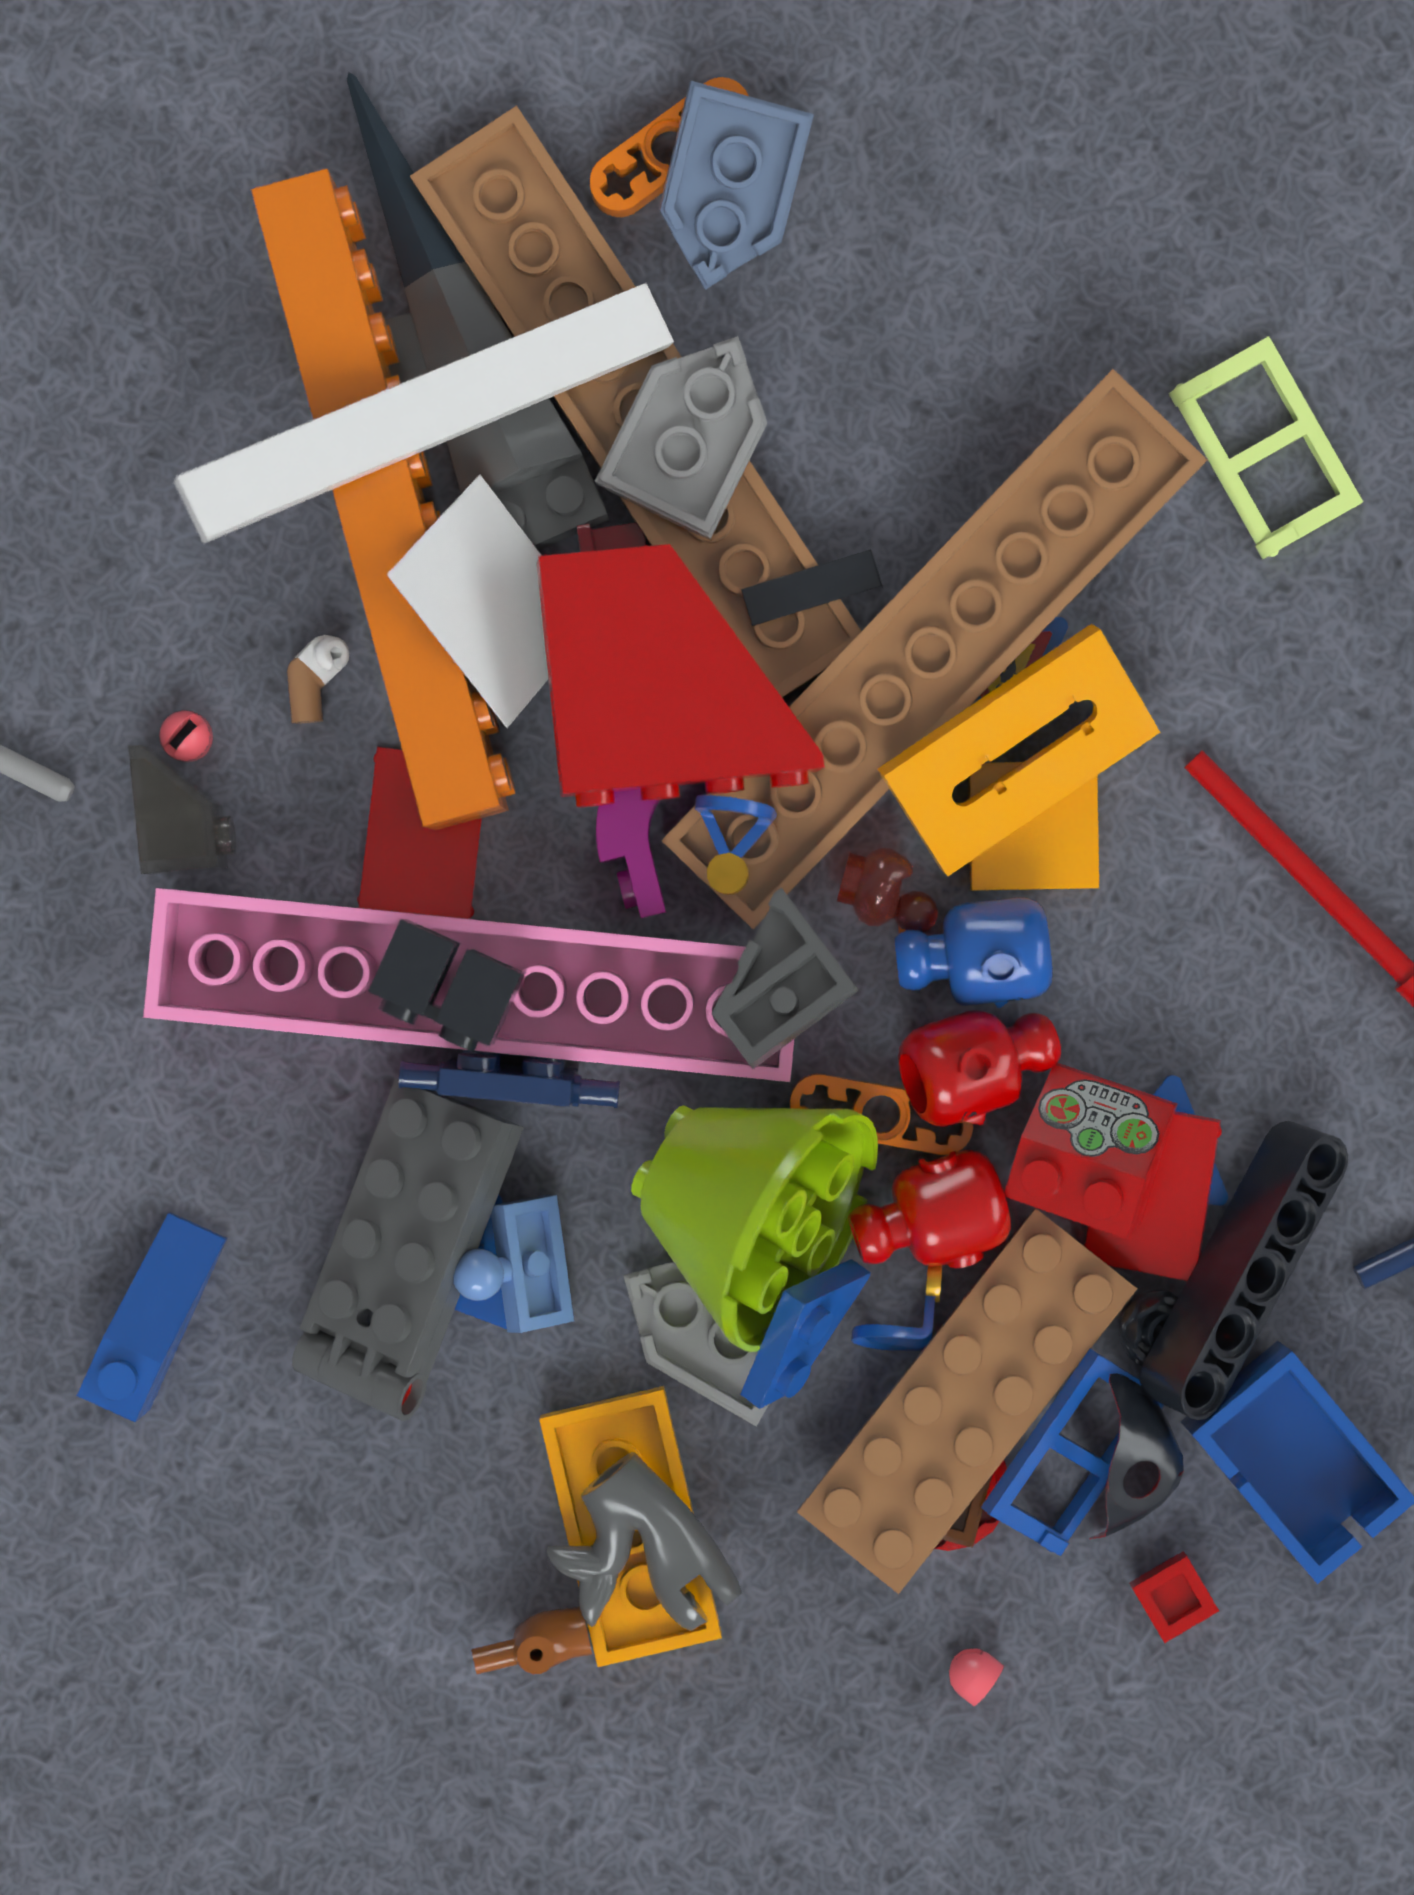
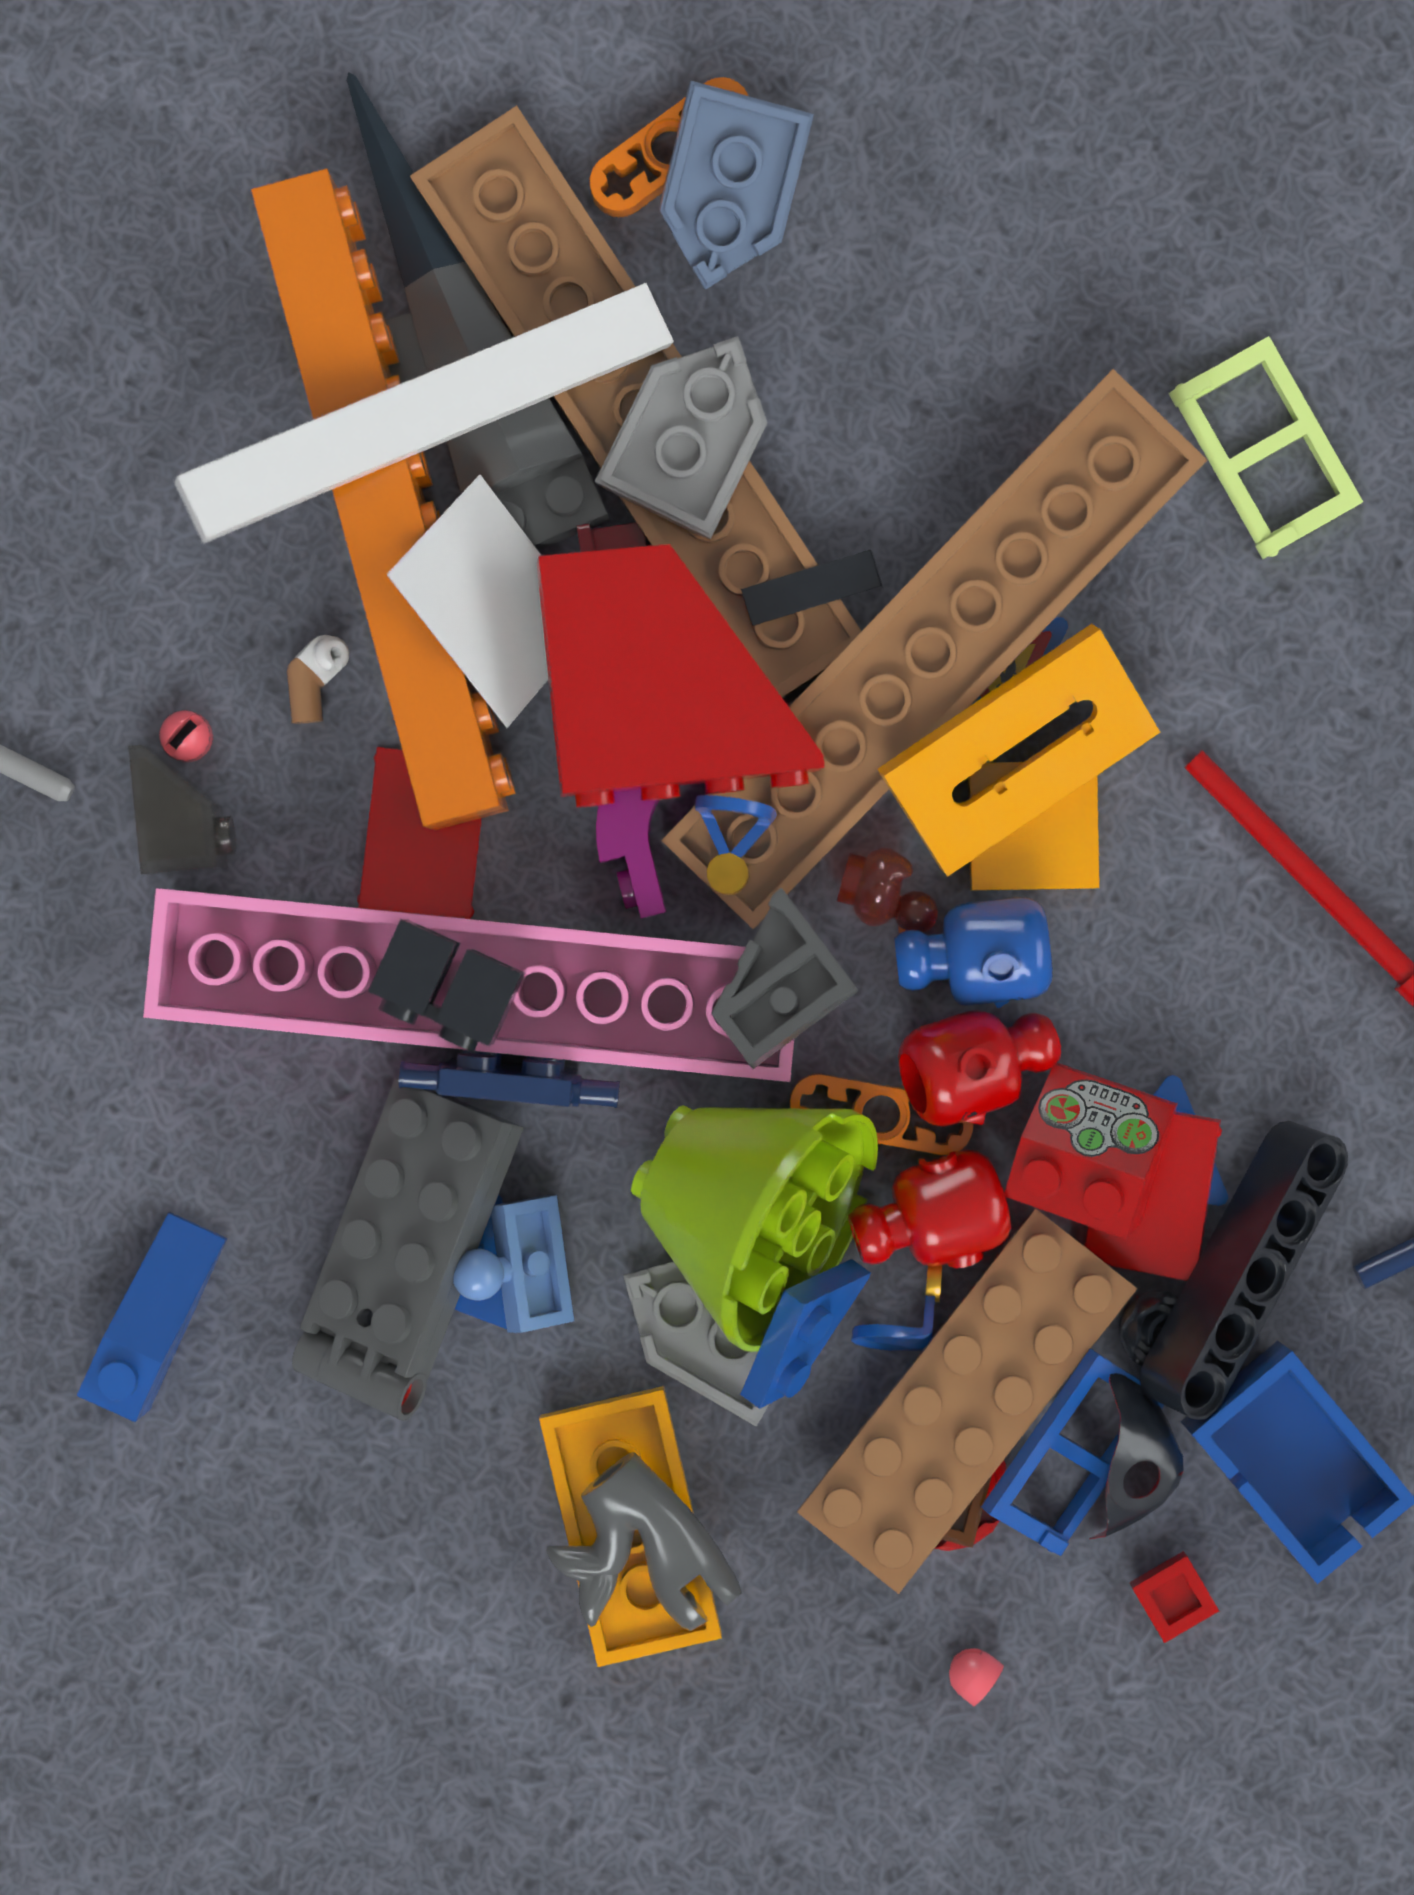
(538, 1643): dark orange piece -> none

